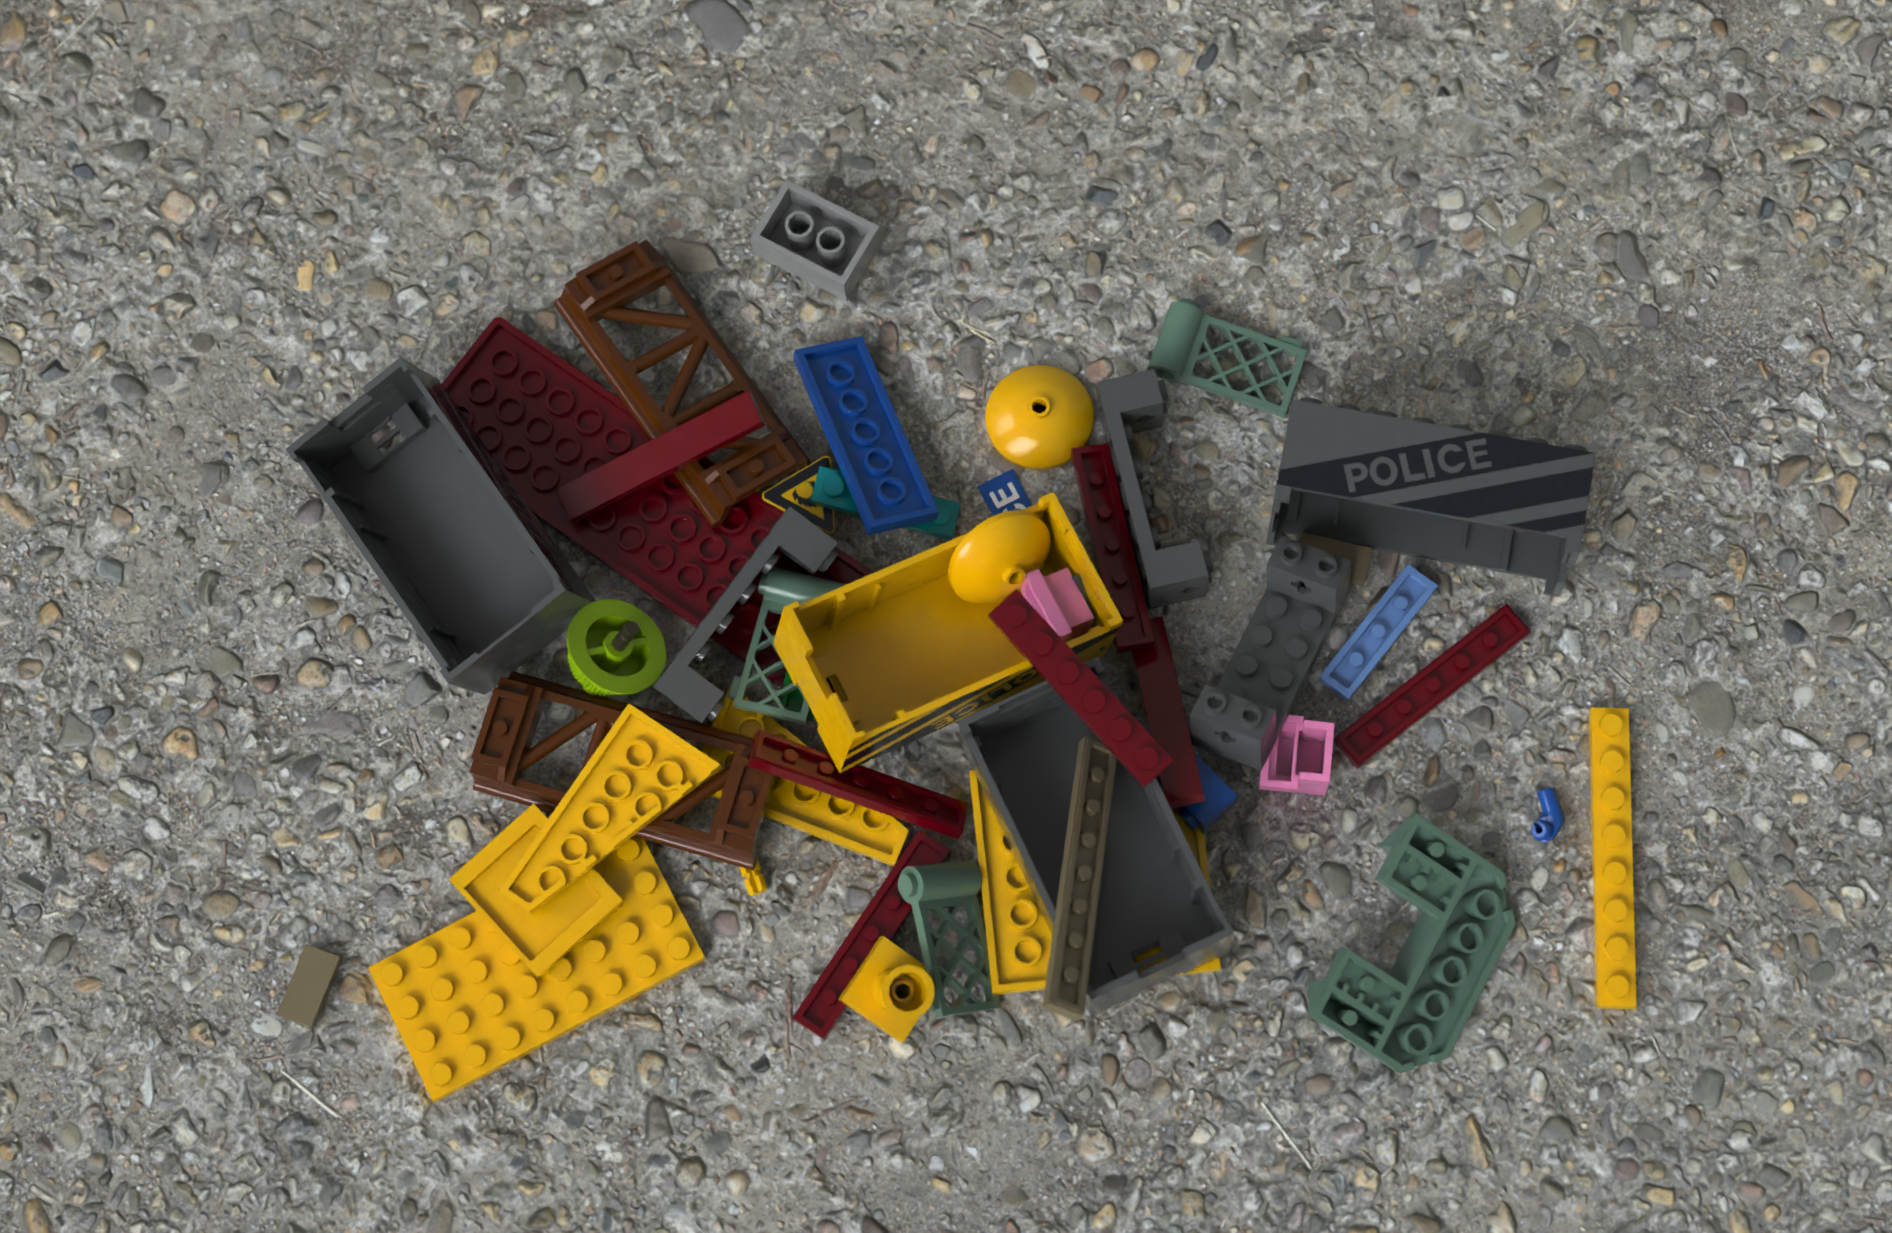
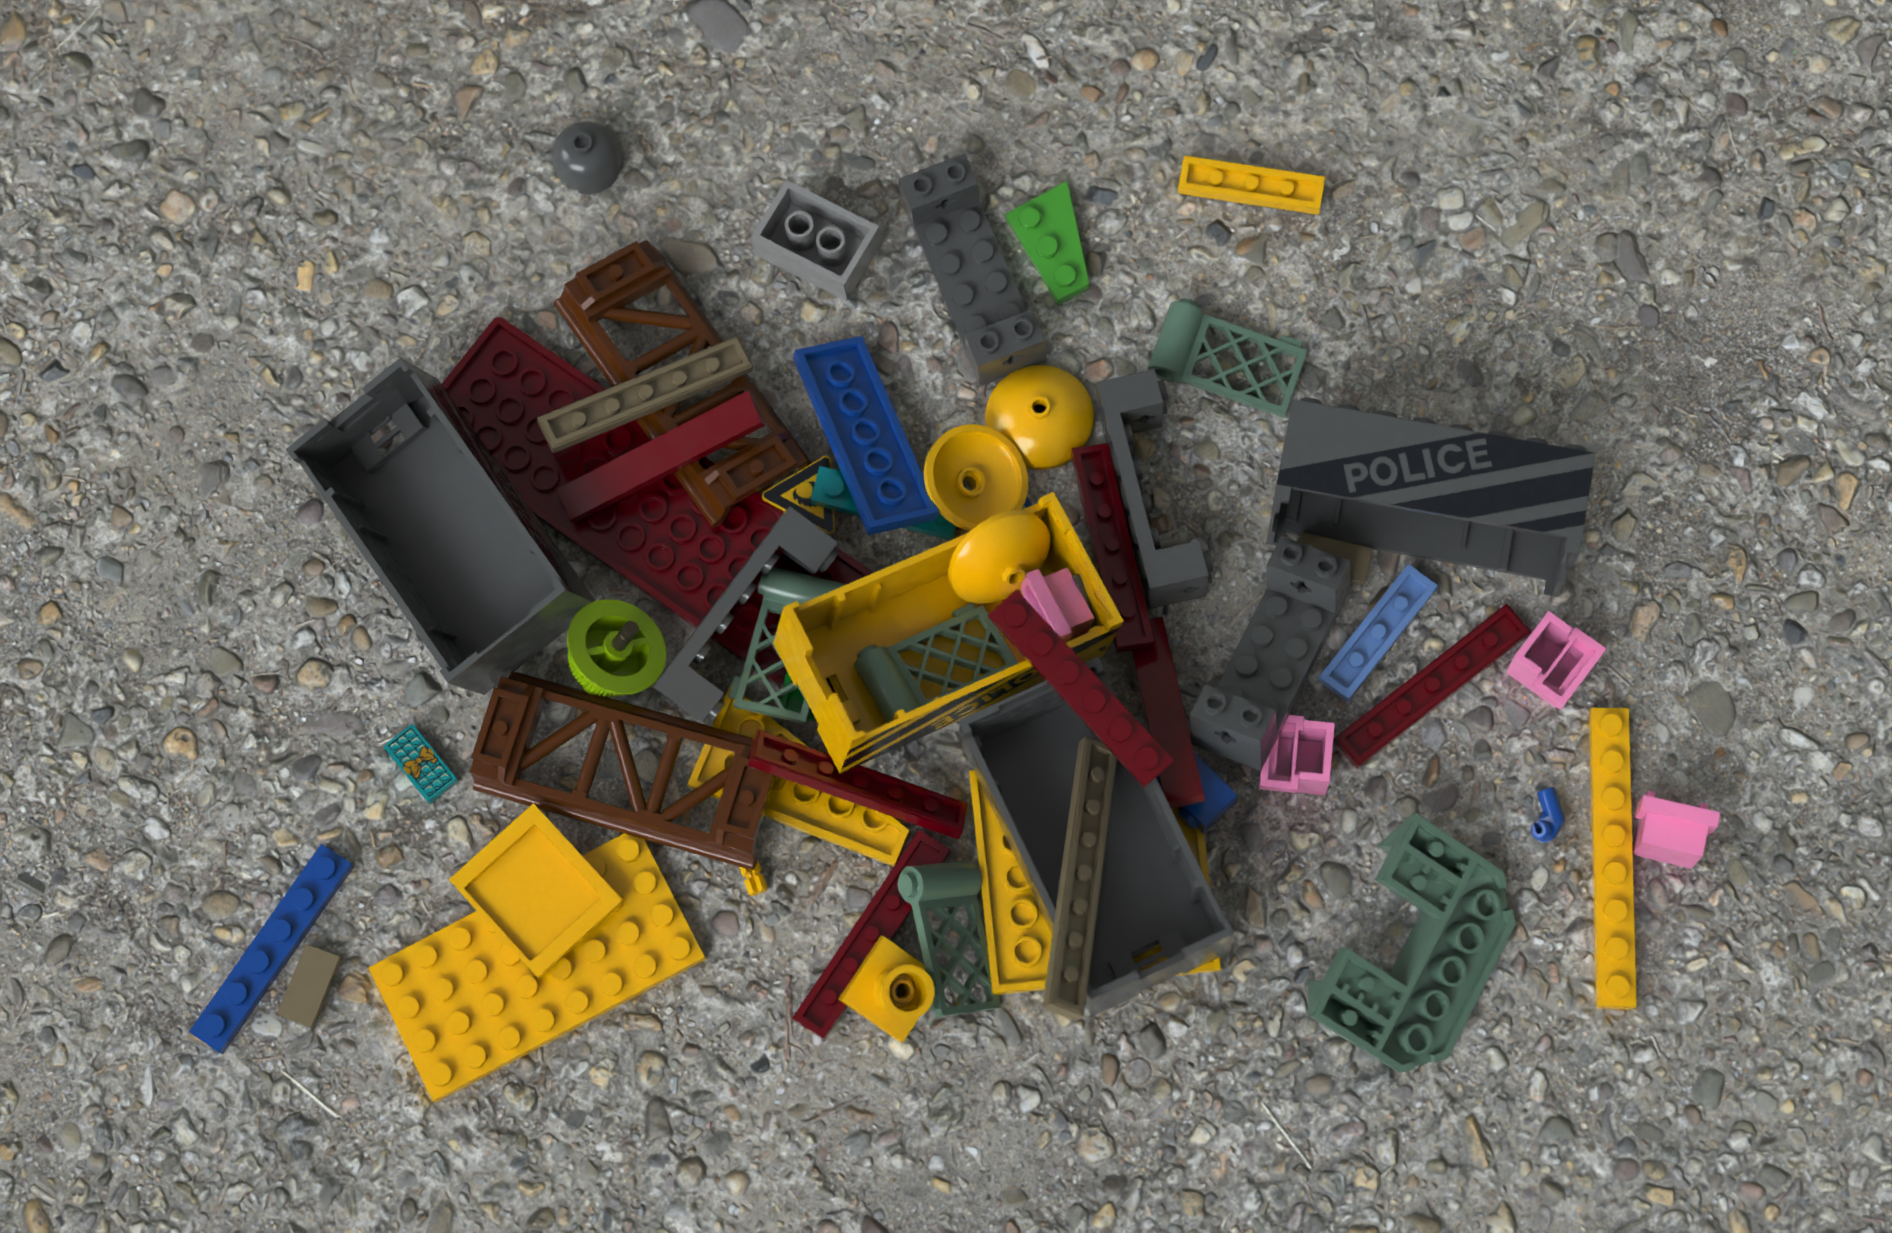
(271, 949): none -> blue plate
(420, 764): none -> tile
(587, 157): none -> dark grey cylinder
(620, 791): yellow wing -> none
(645, 394): none -> dark tan tile
(892, 680): none -> sand green piece
(971, 270): none -> dark grey plate
(985, 461): none -> yellow dish
(1052, 241): none -> bright green wing
(1251, 185): none -> yellow plate
(1555, 660): none -> bright pink plate
(1672, 830): none -> bright pink plate

